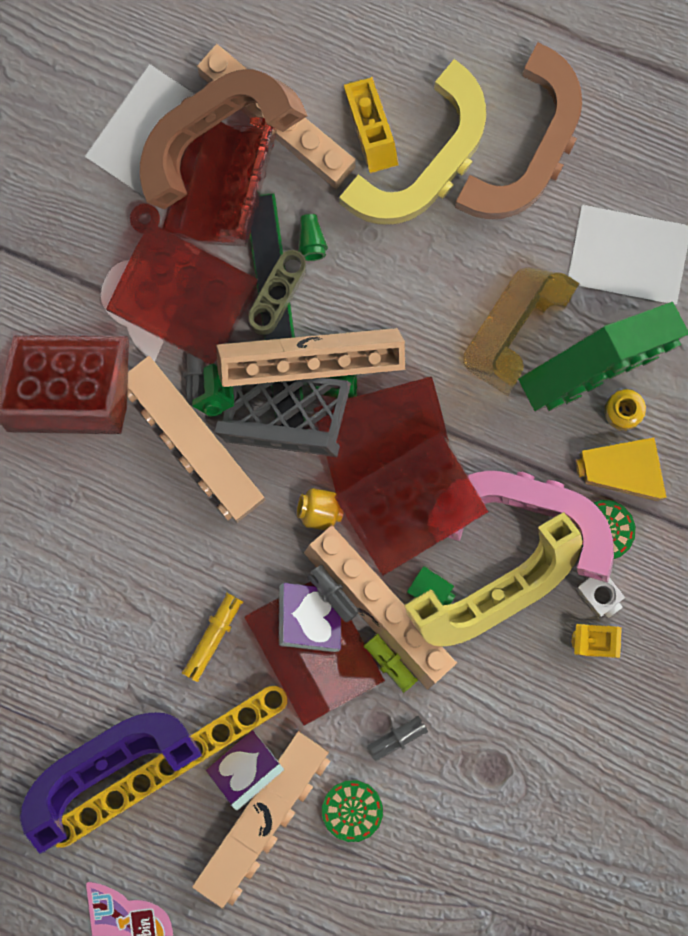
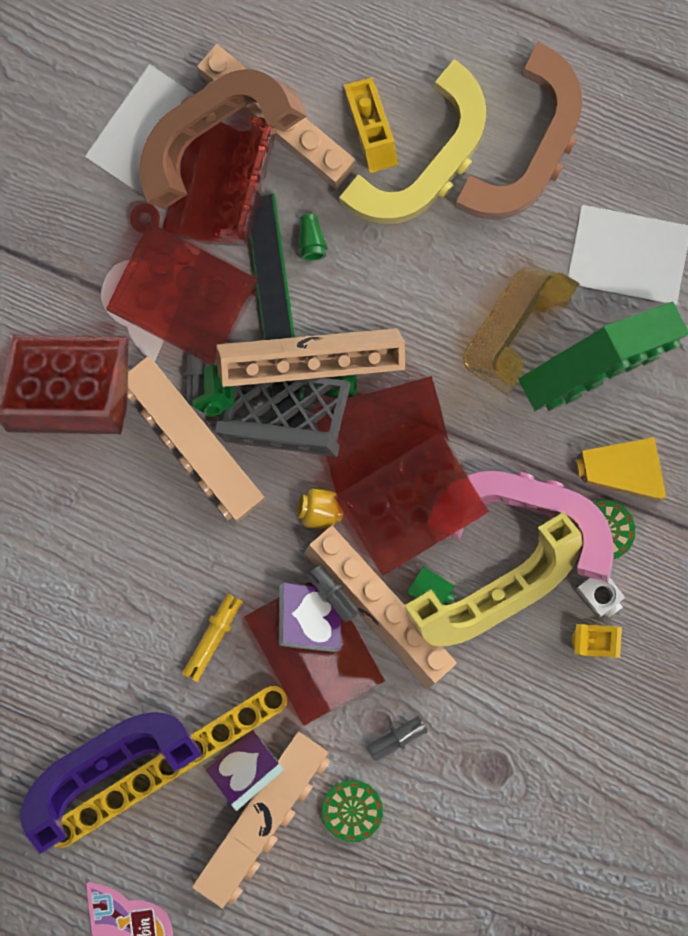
(282, 278): olive beam -> none
(390, 663): lime pin -> none
(634, 404): yellow head -> none

